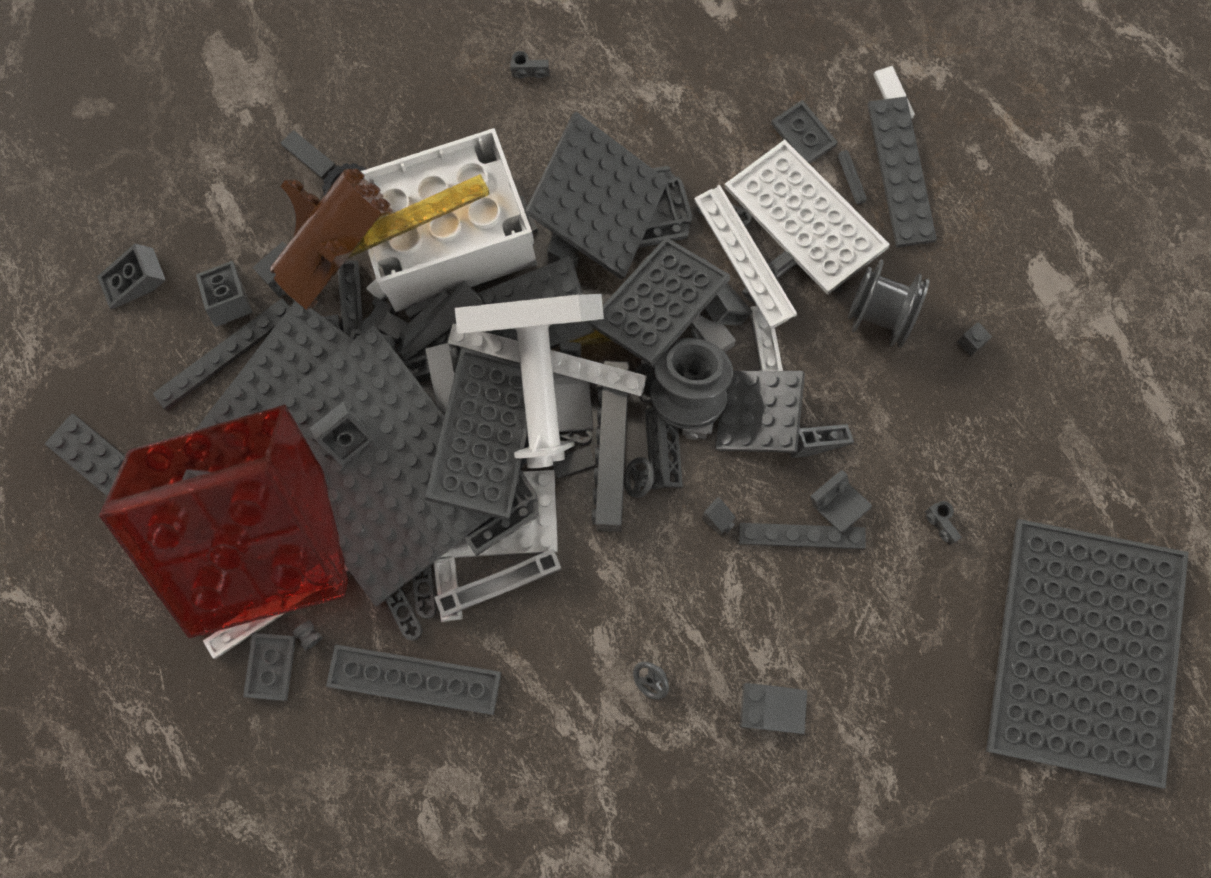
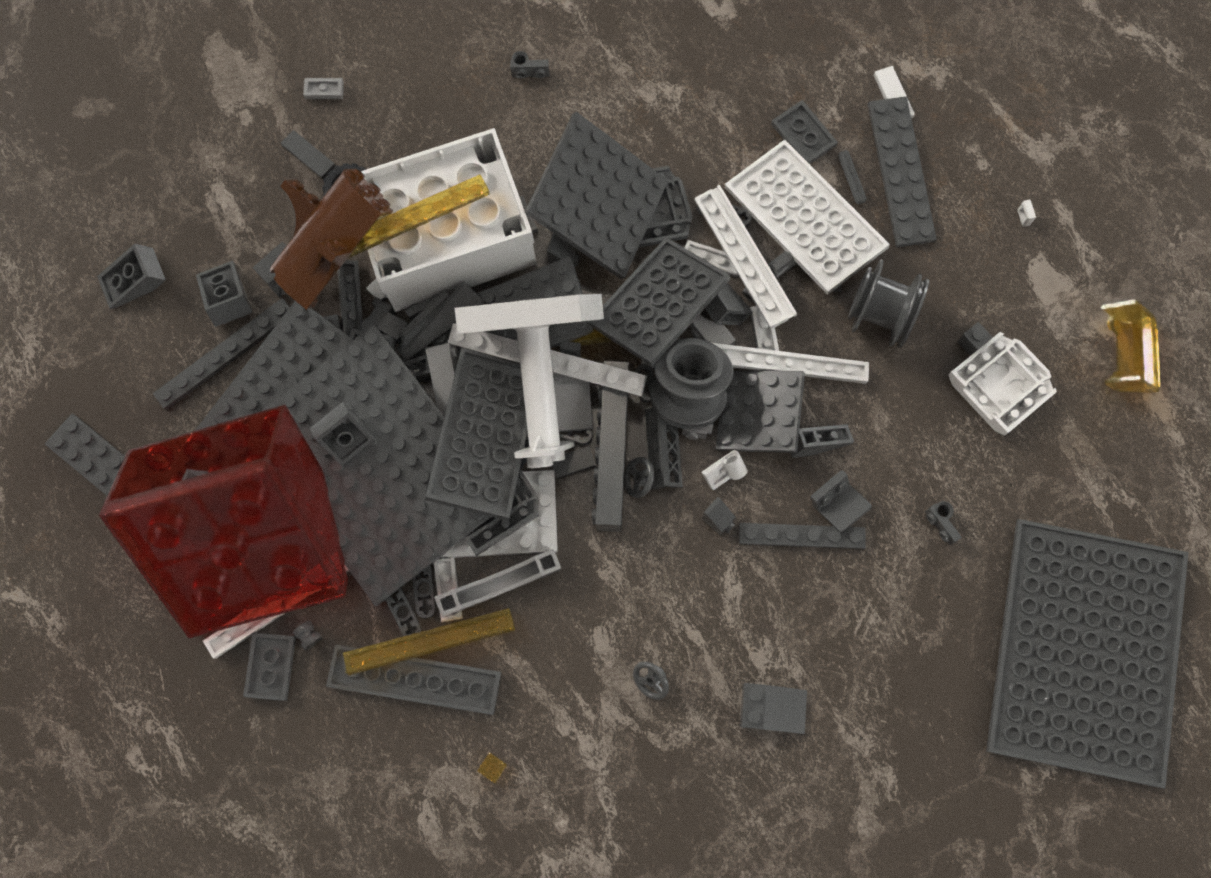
(323, 88): none -> light grey plate
(428, 641): none -> clear yellow plate
(492, 767): none -> clear yellow tile
(713, 256): none -> white tile
(728, 467): none -> white plate
(812, 365): none -> white plate
(1003, 382): none -> white wedge
(1026, 213): none -> white tile
(1136, 347): none -> clear yellow windscreen

